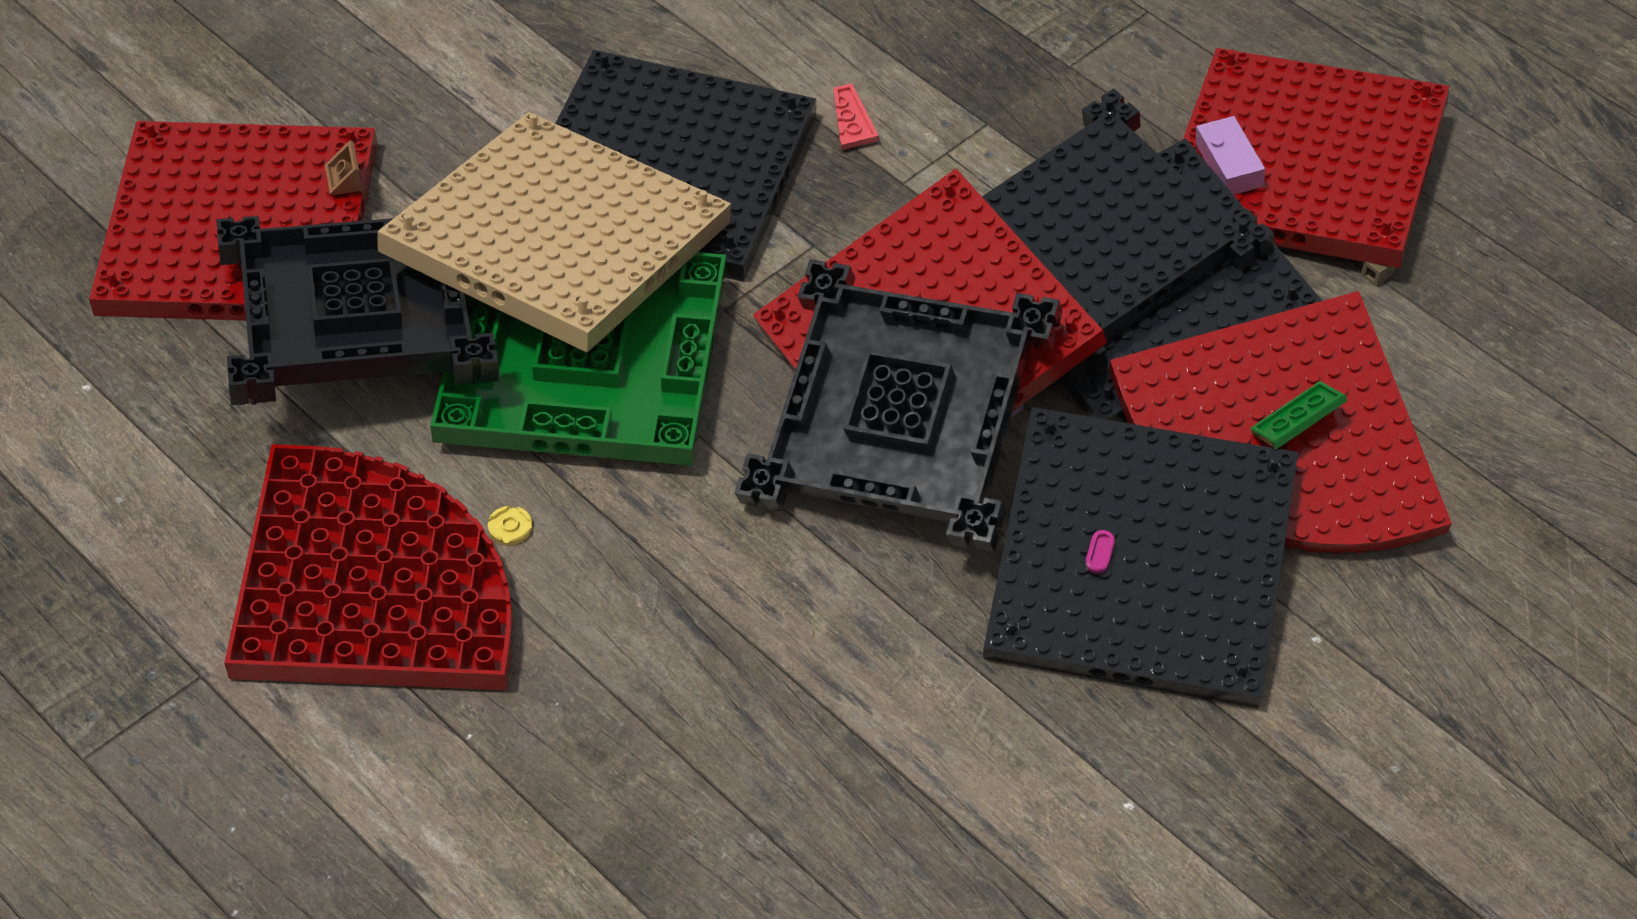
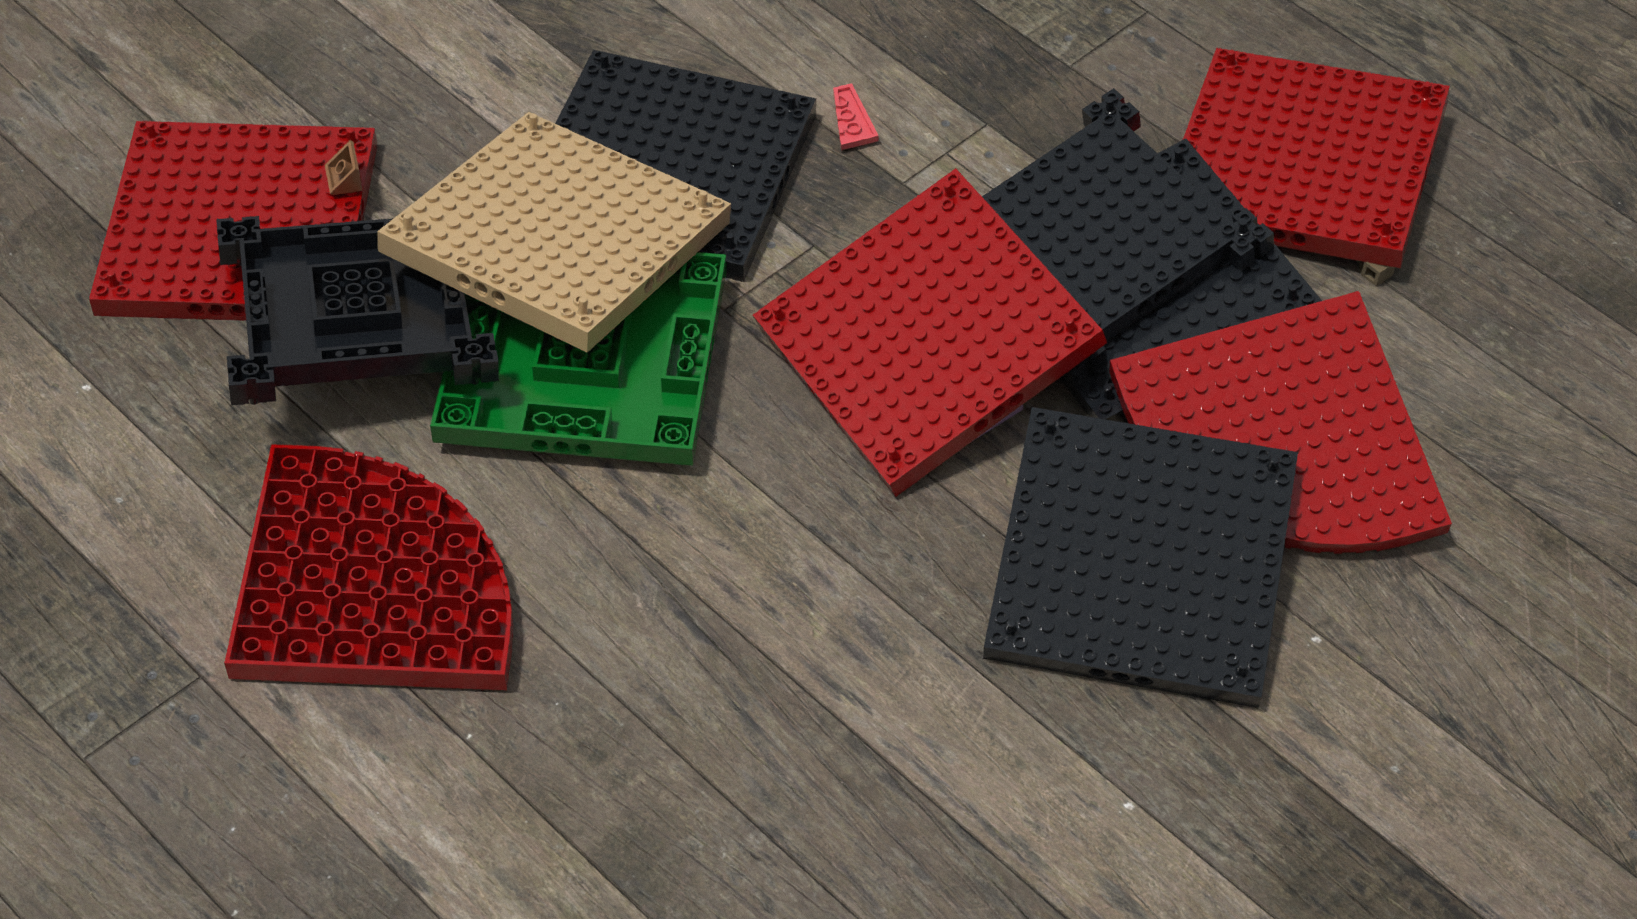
(509, 525): light yellow tile -> none
(900, 404): black brick -> none
(1100, 551): dark pink tile -> none
(1230, 155): lavender brick -> none
(1298, 414): green tile -> none

